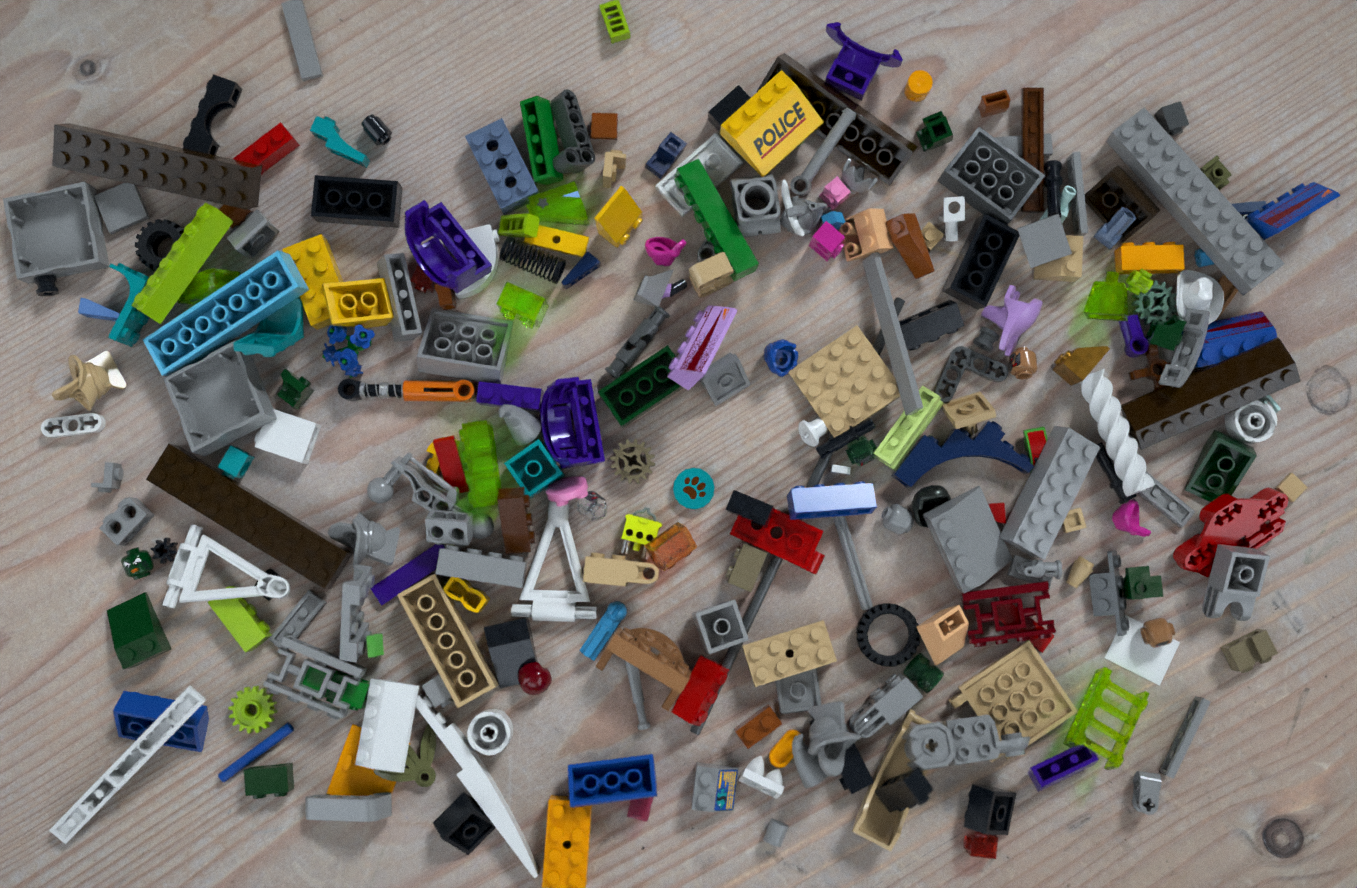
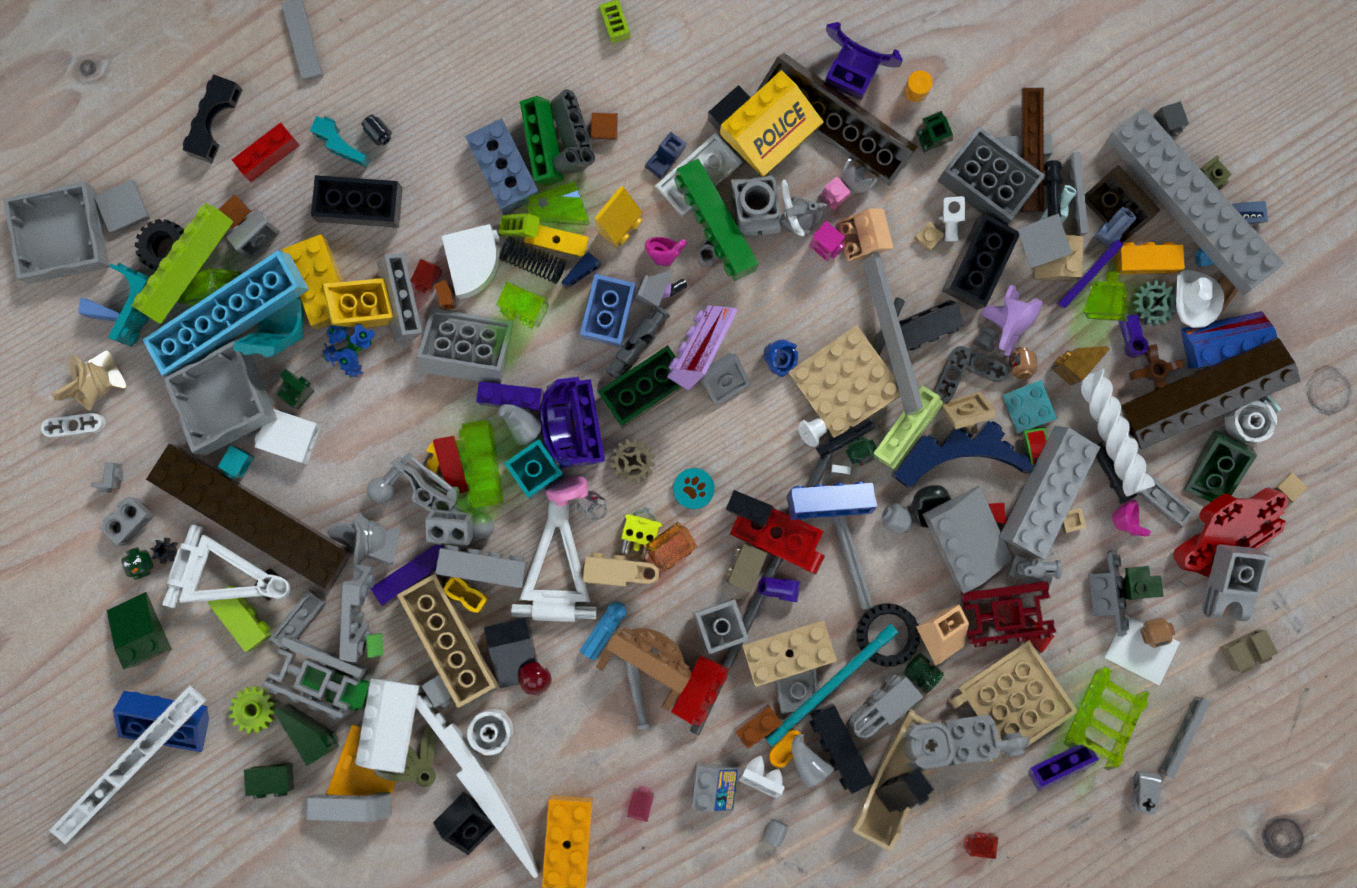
(46, 285): black wheel -> none
(156, 166): dark brown brick -> none
(255, 752): blue piece -> none
(307, 735): none -> dark green slope
(409, 390): piece -> none
(432, 256): dark purple piece -> none
(515, 520): reddish brown brick -> none
(608, 310): none -> medium blue brick
(612, 780): blue slope -> none
(613, 161): tan bracket -> none
(711, 274): tan beam -> none
(782, 589): none -> dark purple piece
(823, 152): light grey piece -> none
(830, 737): light grey helmet -> none
(835, 218): dark azure piece -> none
(881, 640): none -> teal piece
(910, 243): dark orange slope -> none
(989, 810): black slope -> none
(994, 103): dark orange piece -> none
(1029, 406): none -> teal hinge
(1079, 572): tan cone -> none
(1090, 273): none -> dark purple tile
(1139, 281): lime gear -> none
(1166, 333): dark green brick -> none
(1188, 349): light grey slope -> none
(1290, 208): blue slope -> none

